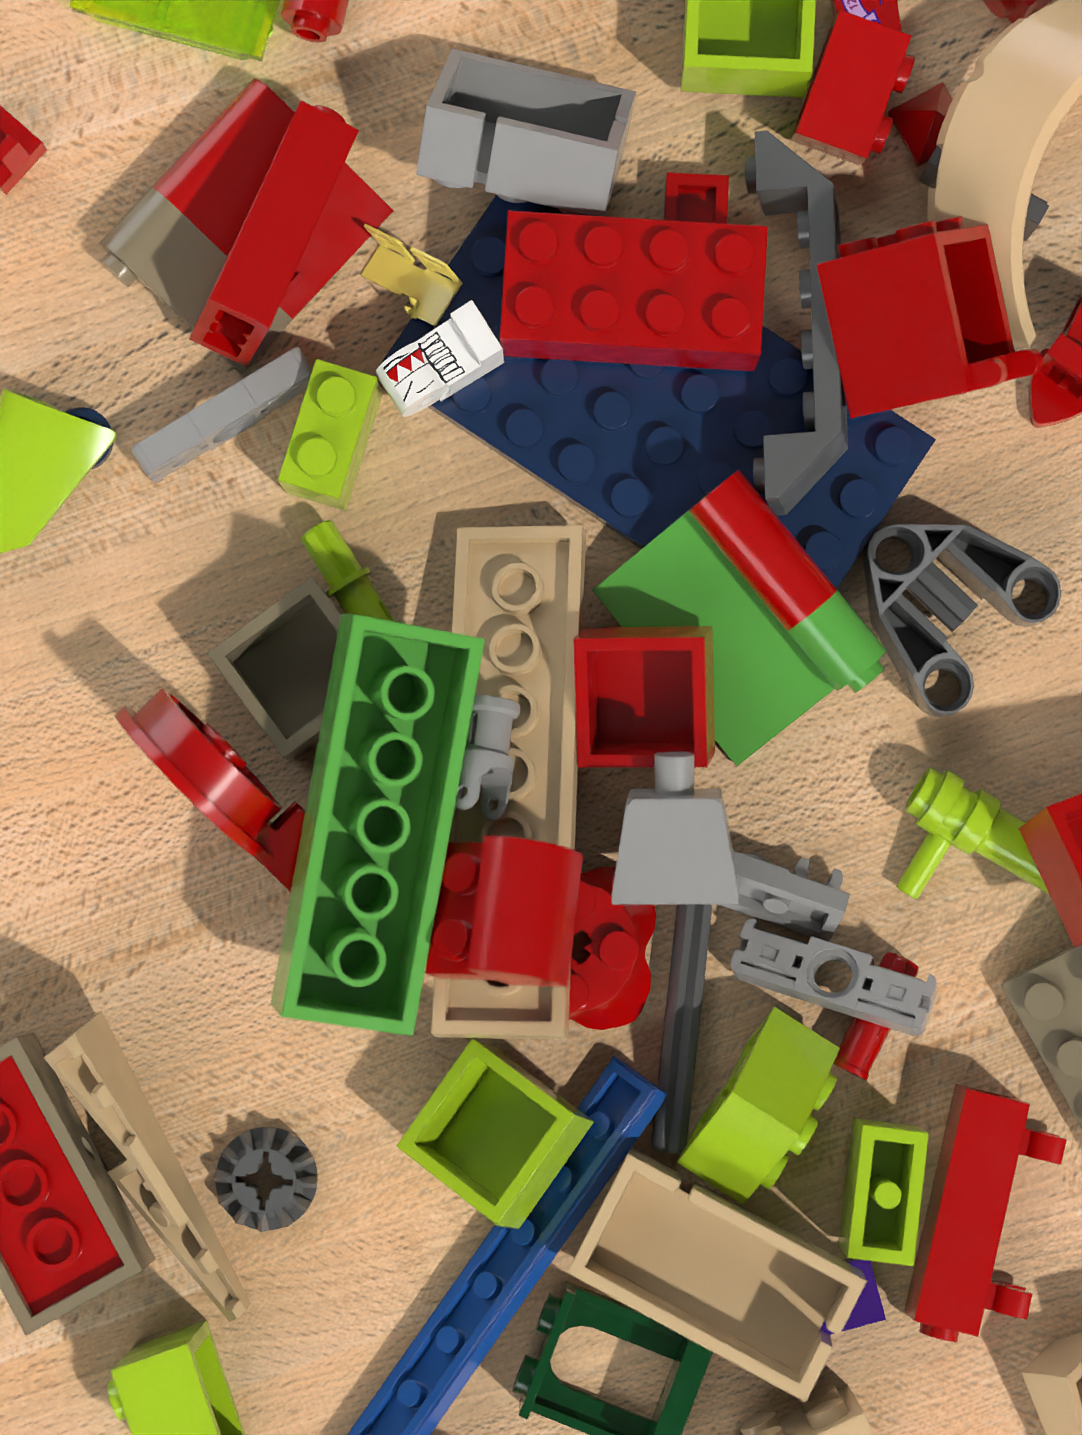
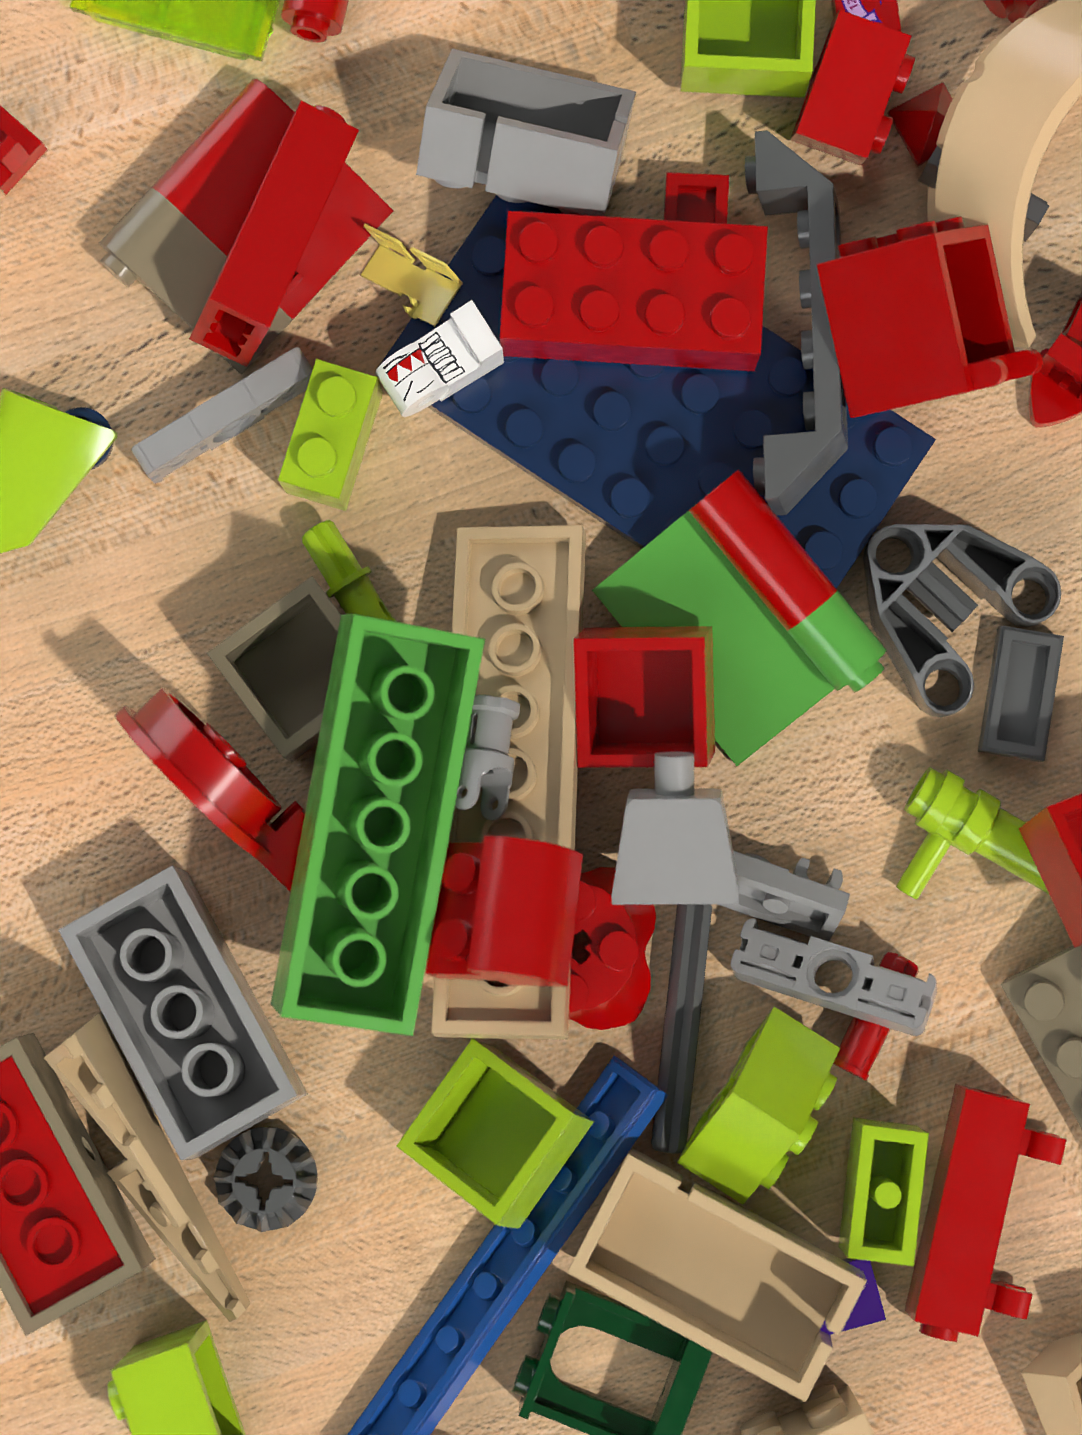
(182, 1012): none -> light grey brick
(1021, 693): none -> dark grey tile

